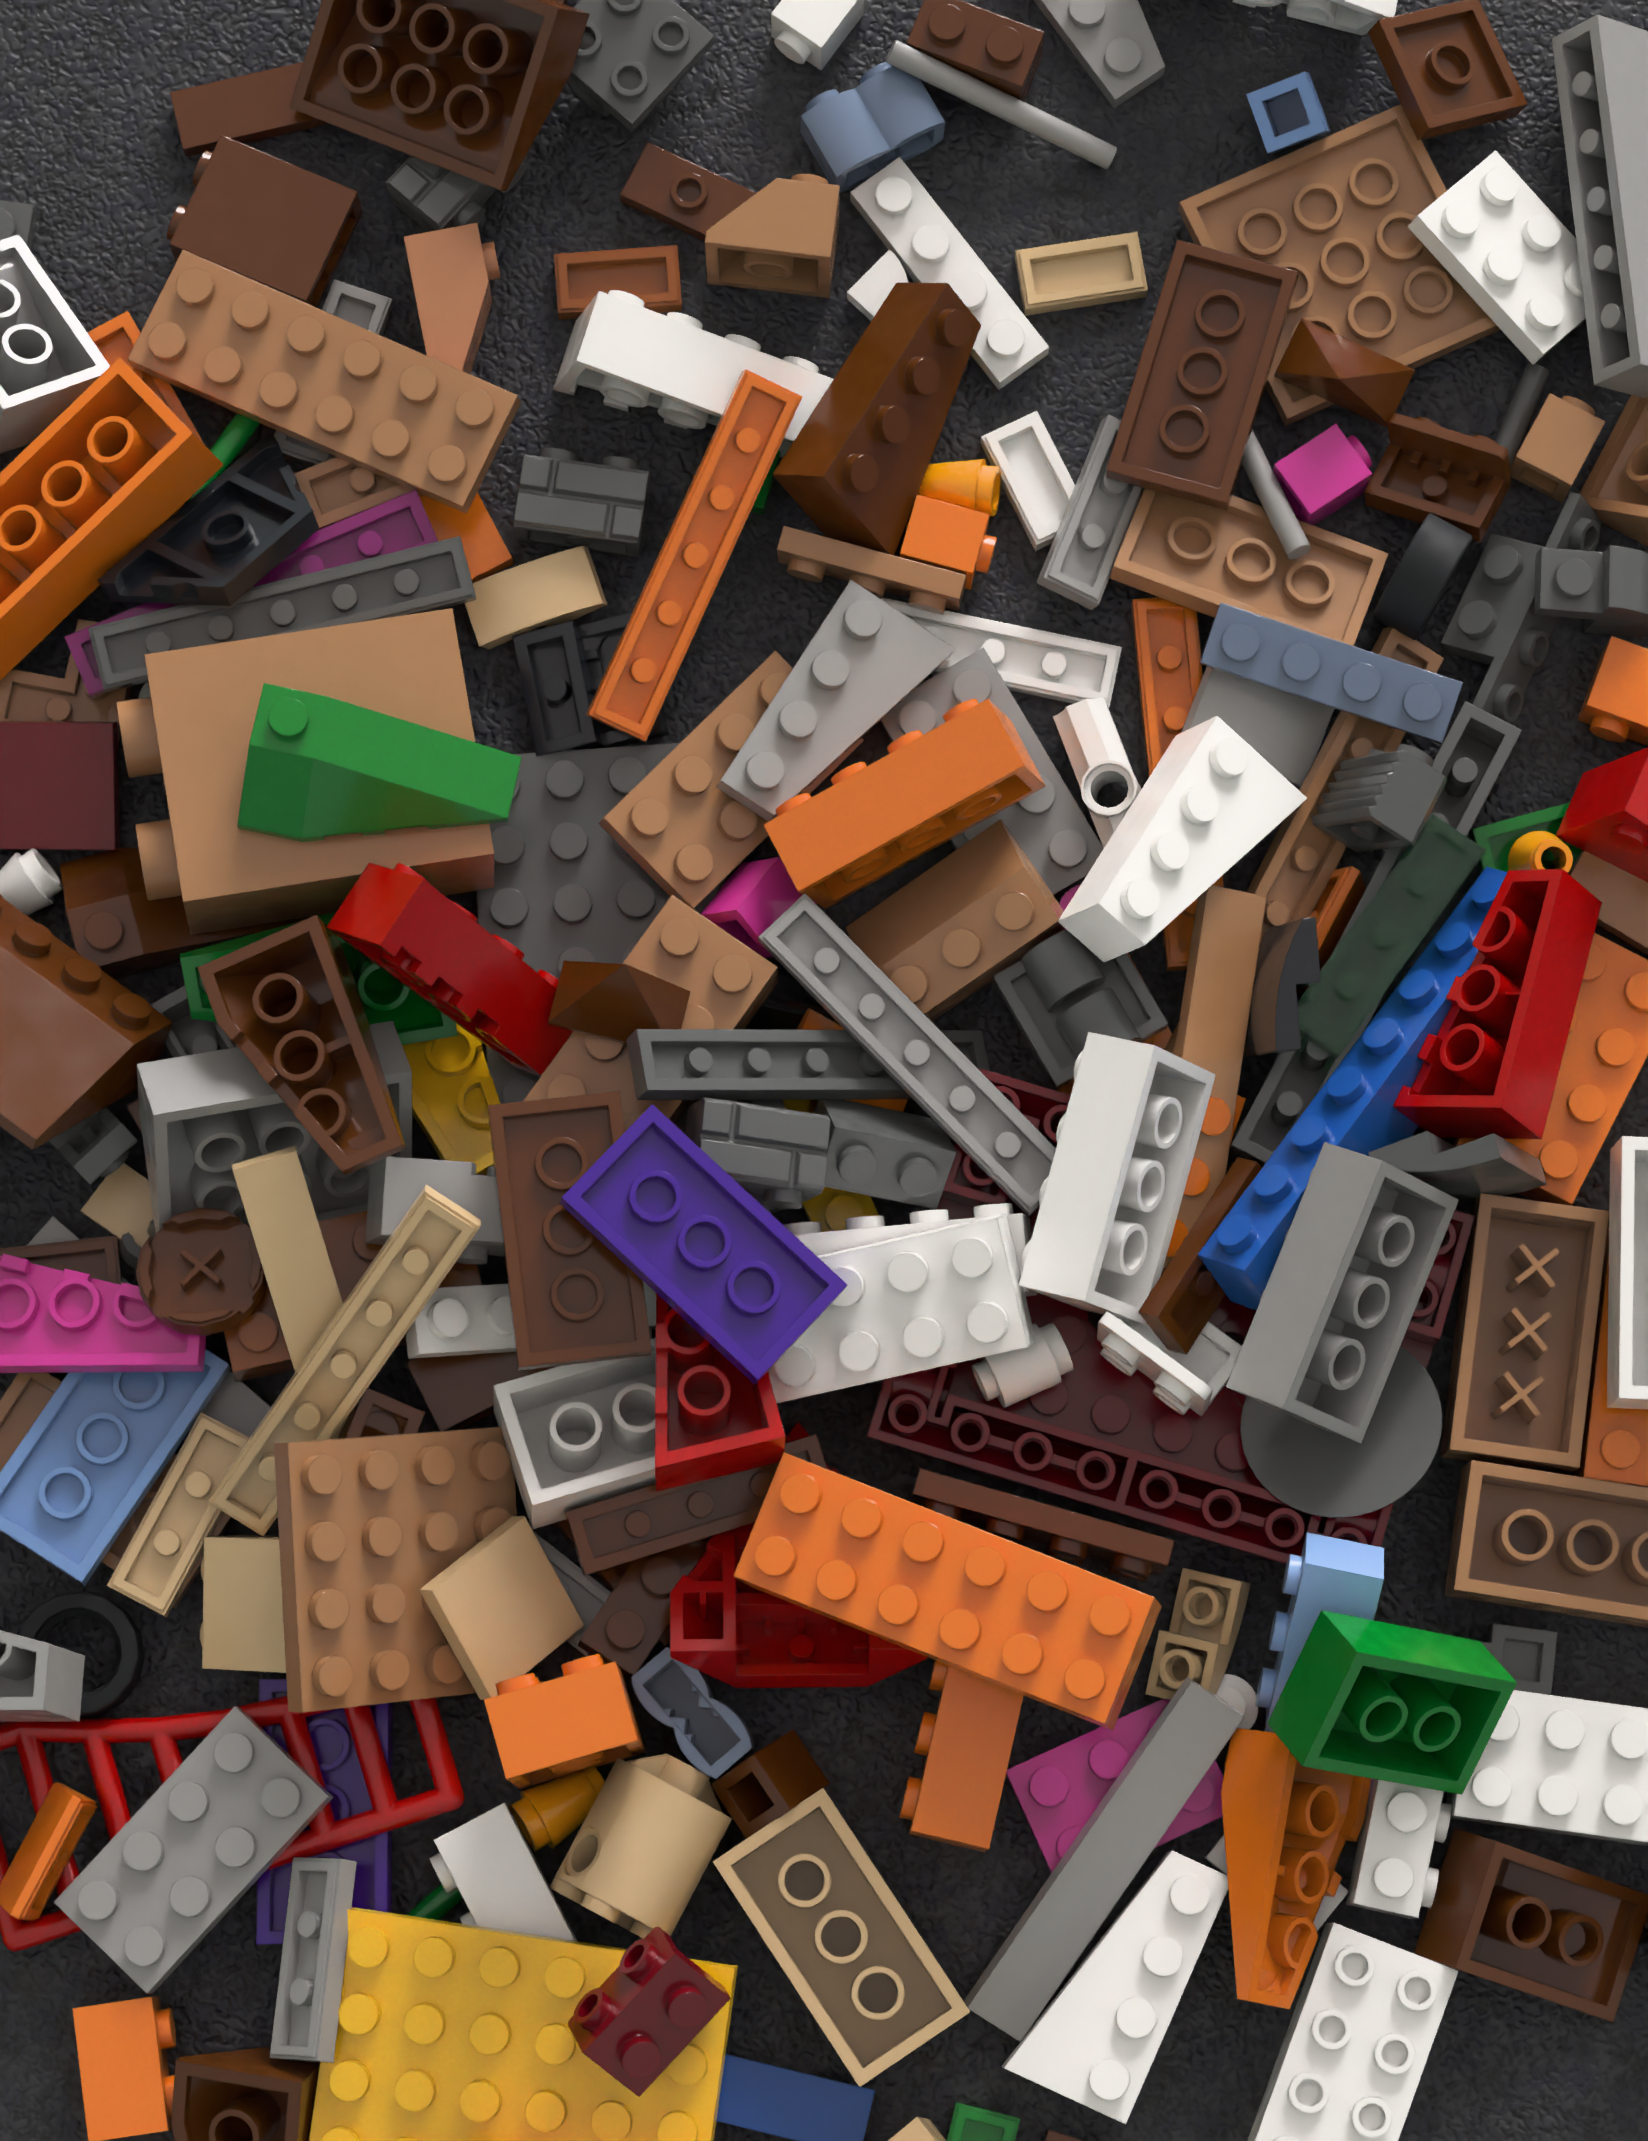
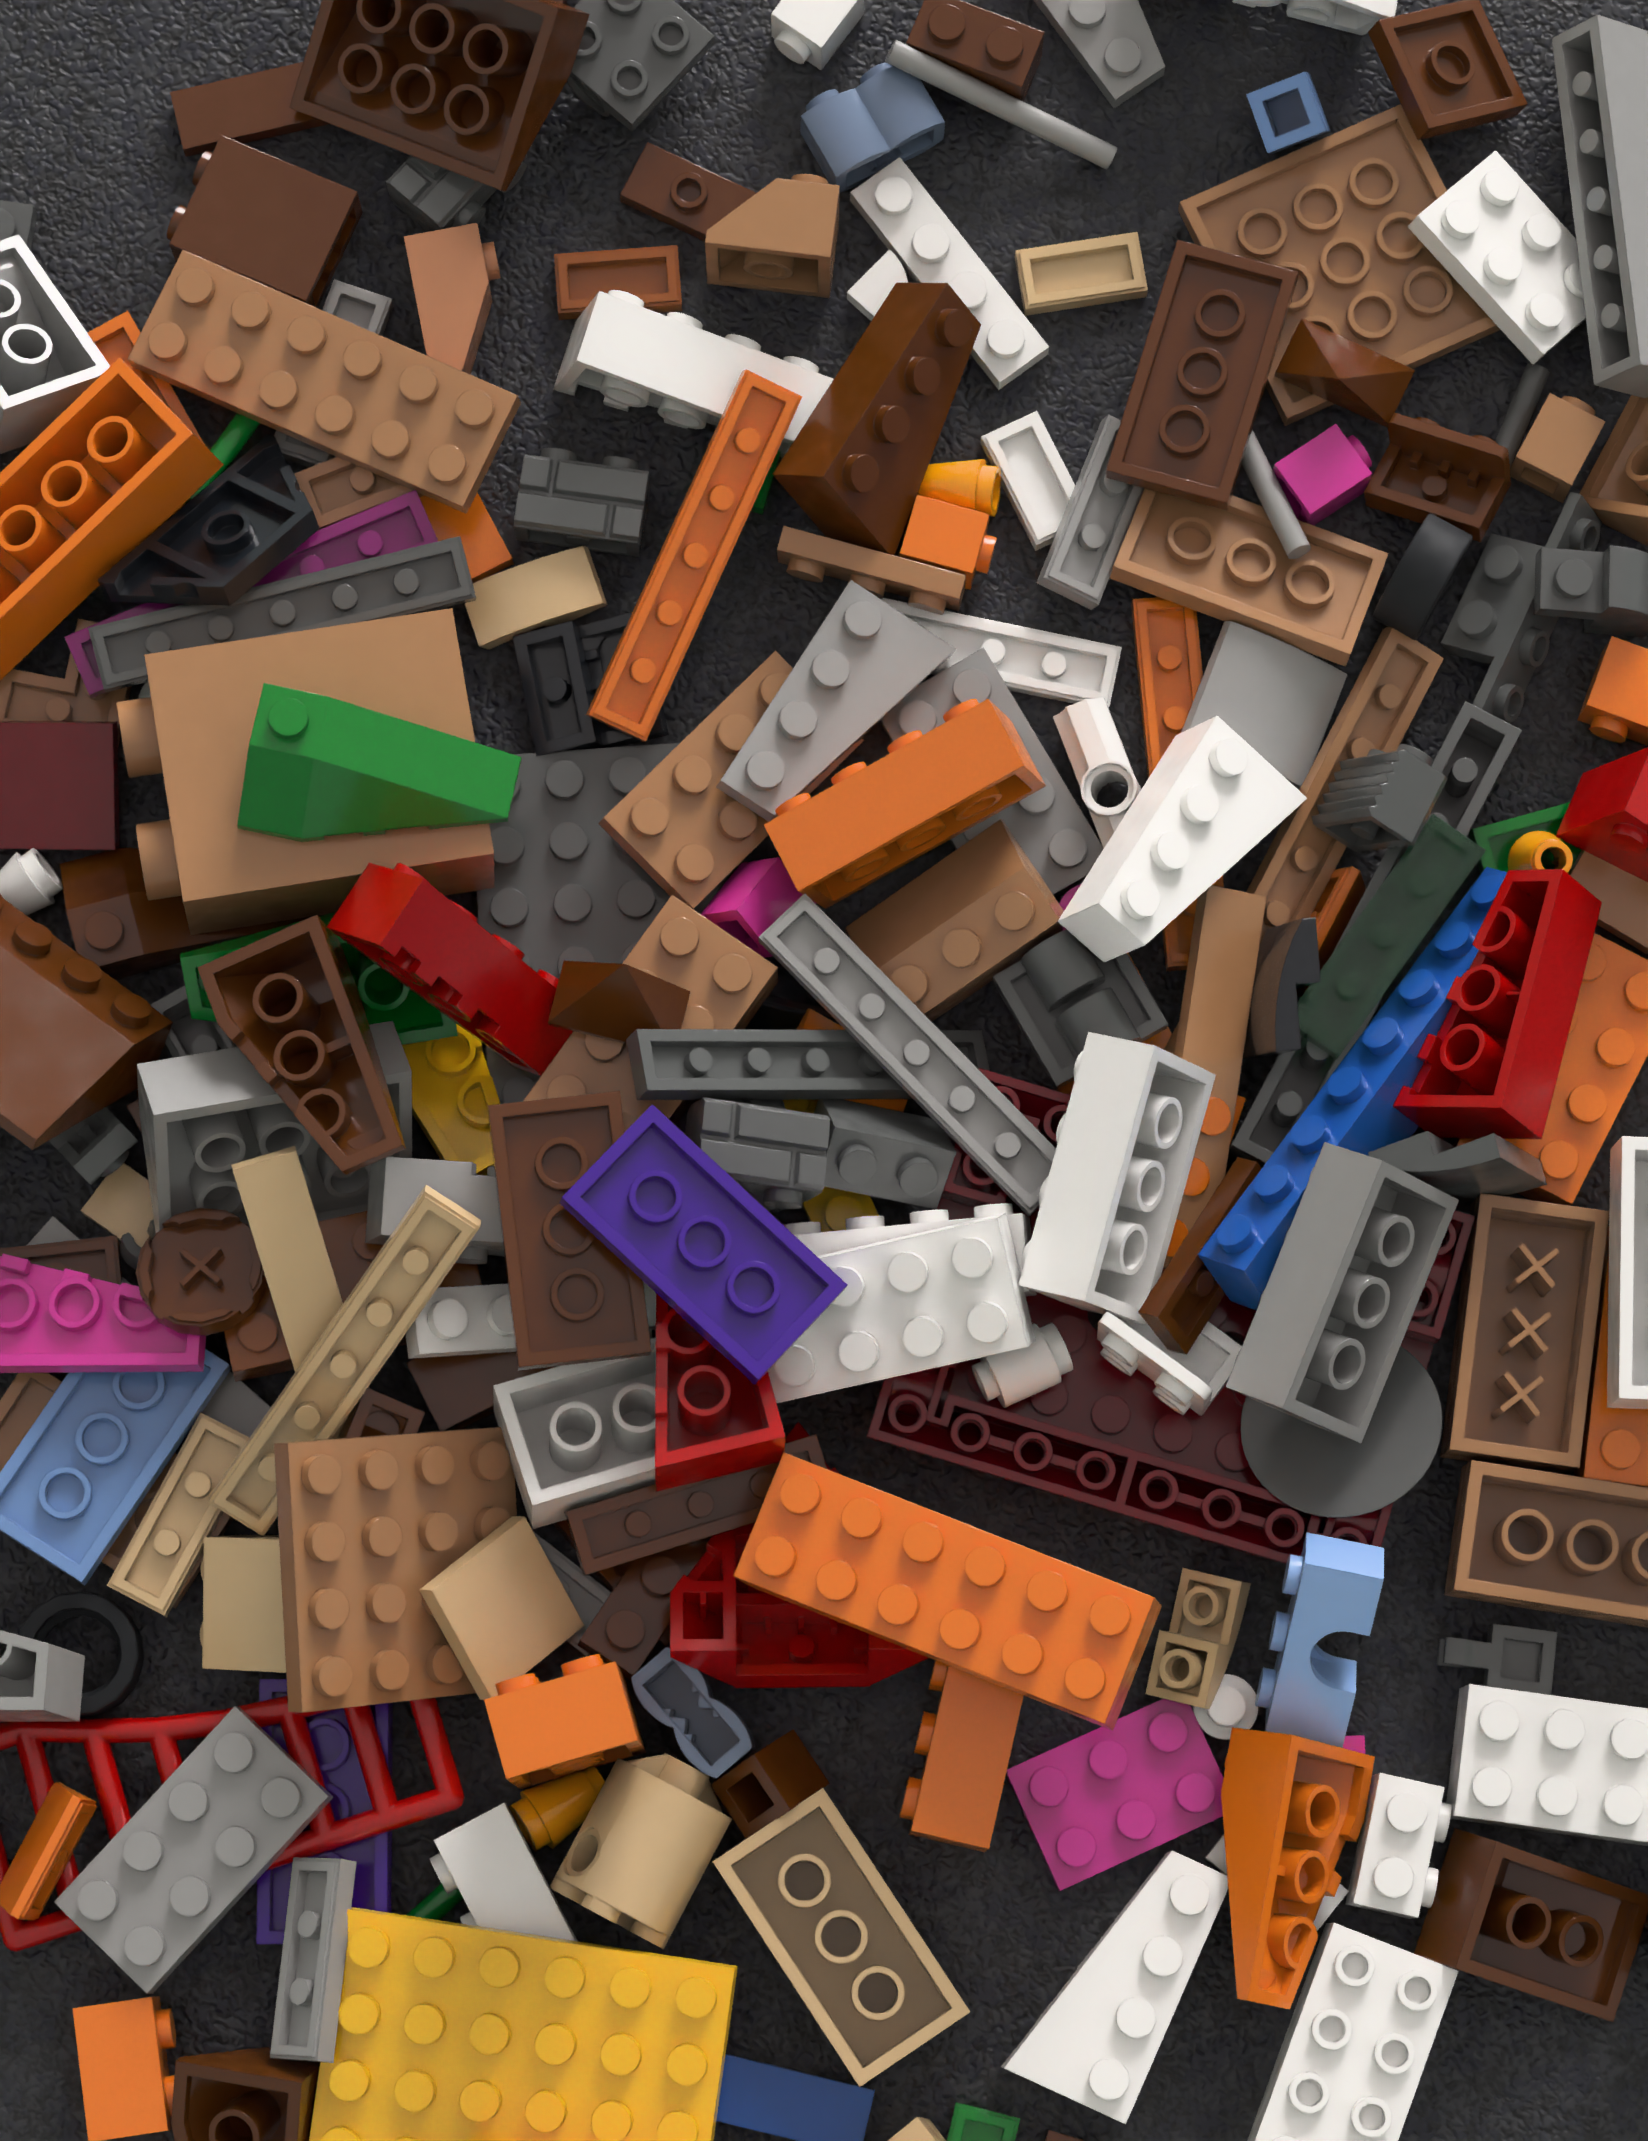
(646, 2011): dark red bracket -> none
(1066, 1533): reddish brown plate -> none
(1103, 1859): light grey tile -> none
(1331, 673): sand blue plate -> none
(1391, 1703): green brick -> none

